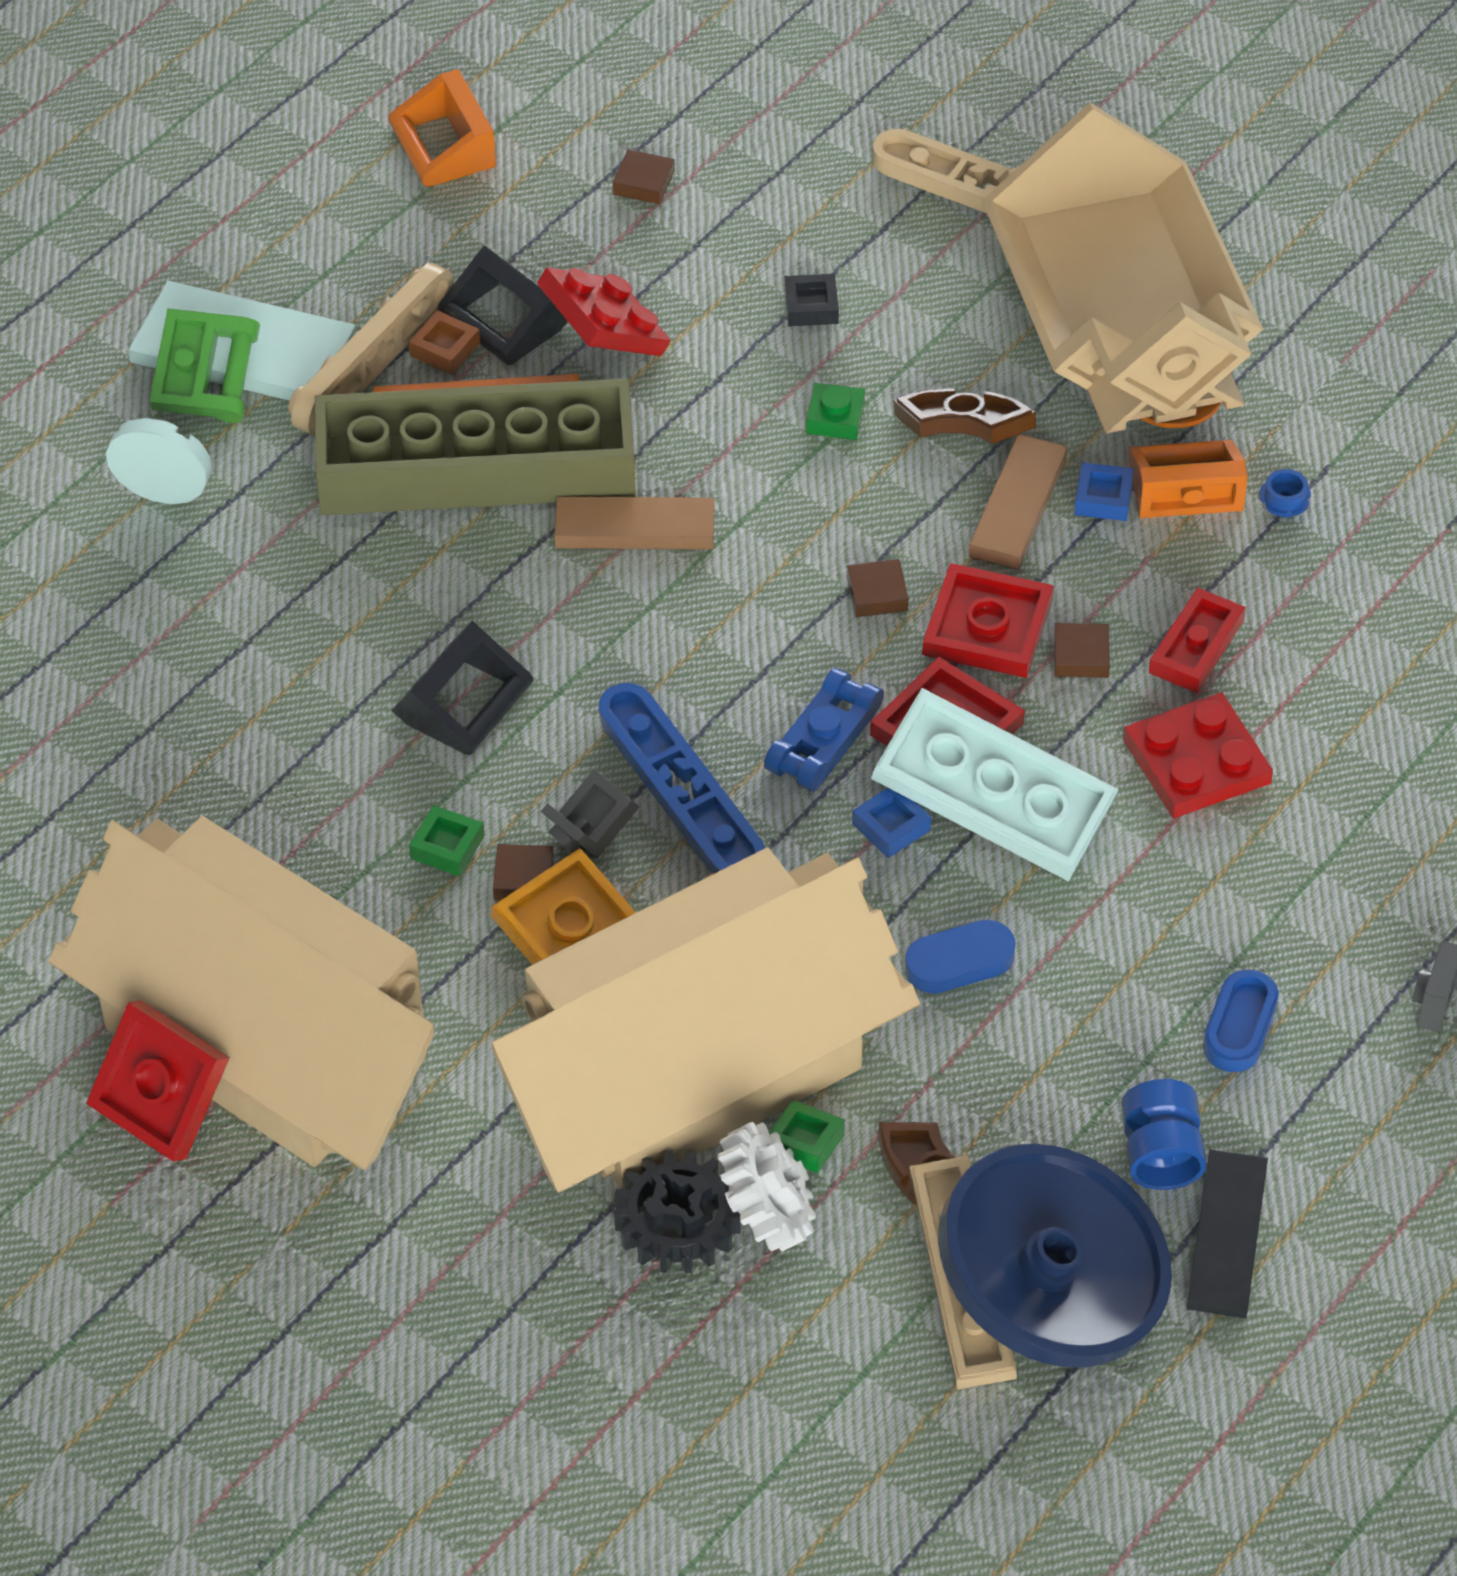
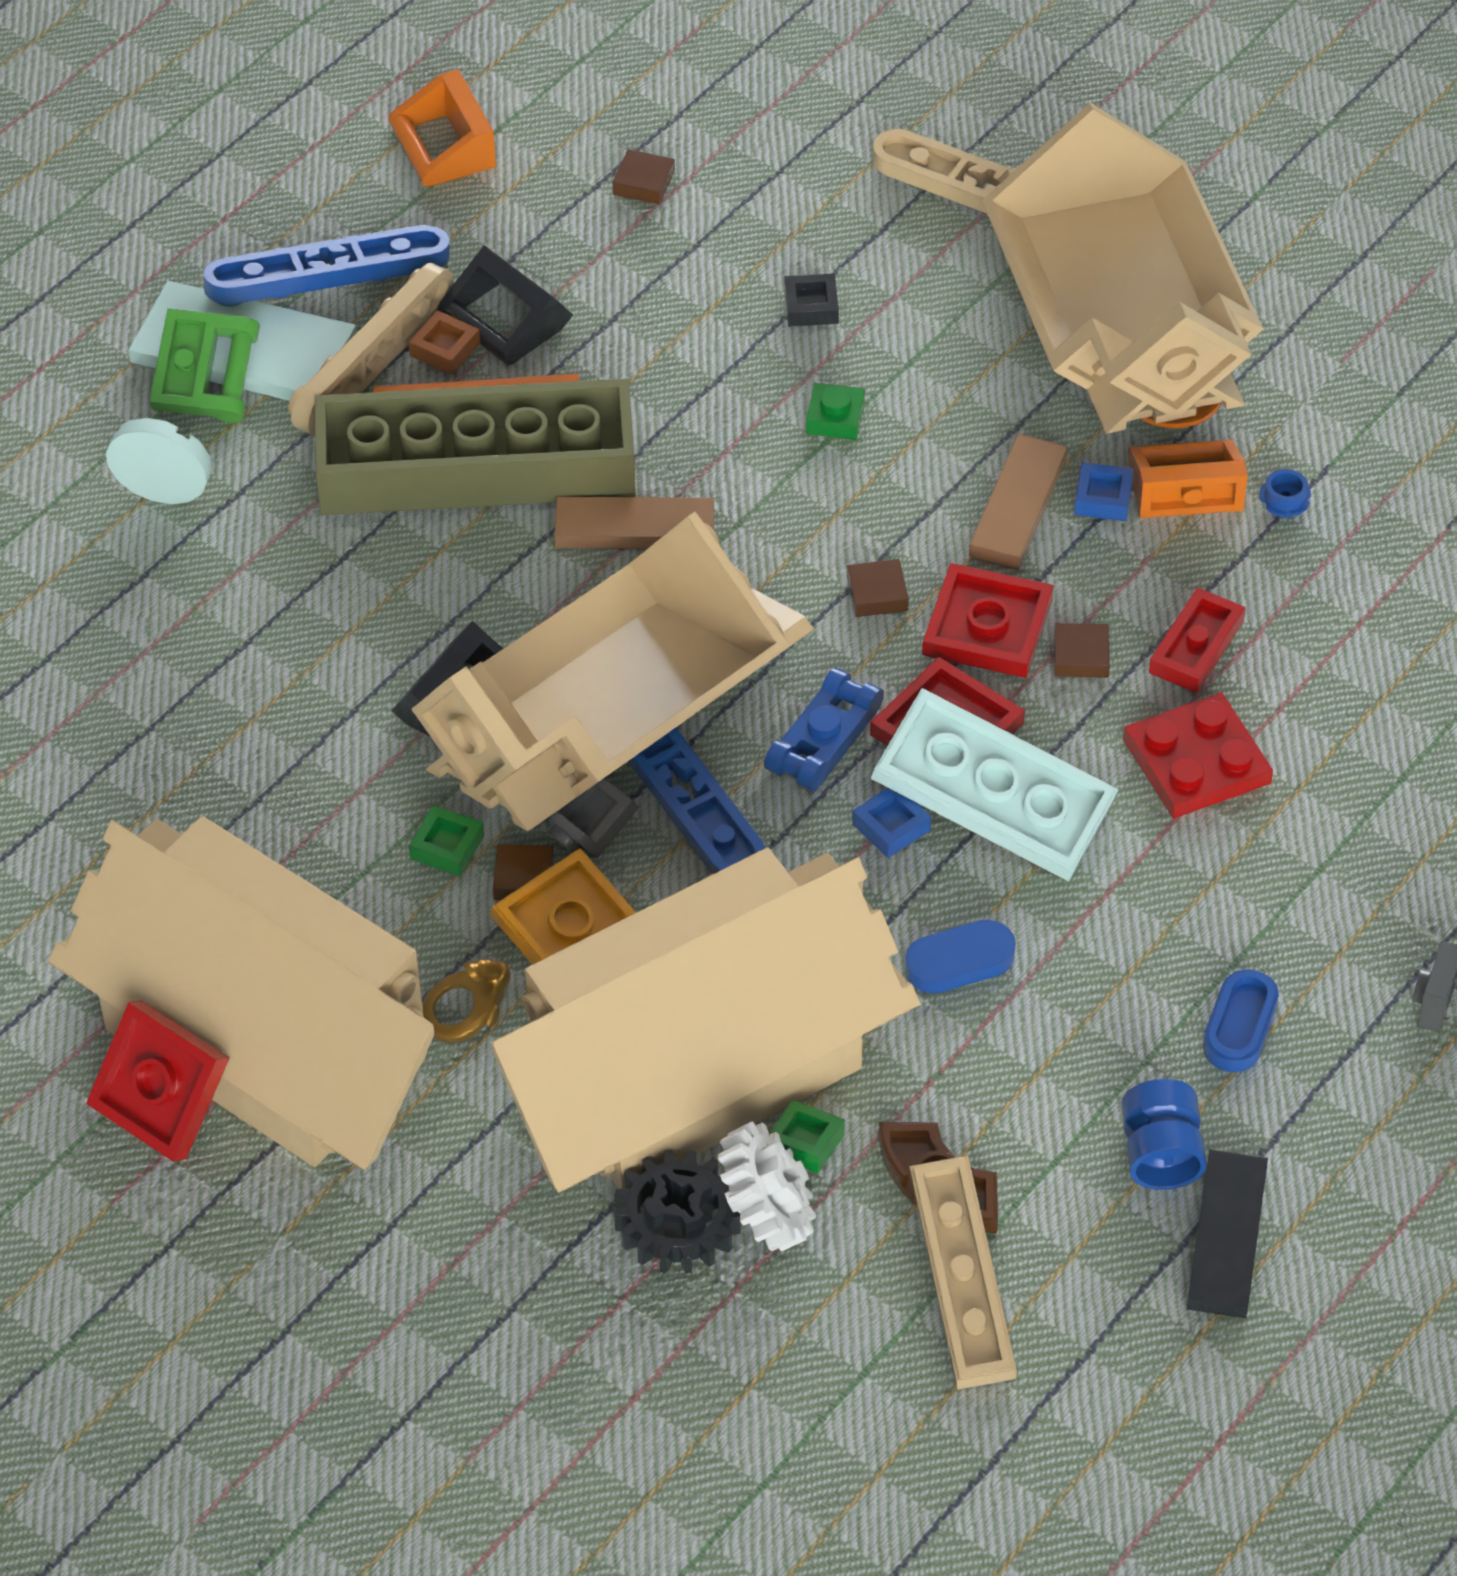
(304, 267): none -> blue piece
(487, 983): none -> pearl gold piece
(604, 311): red plate -> none
(605, 676): none -> tan panel
(944, 411): reddish brown tile -> none
(1054, 1255): dark blue dish -> none

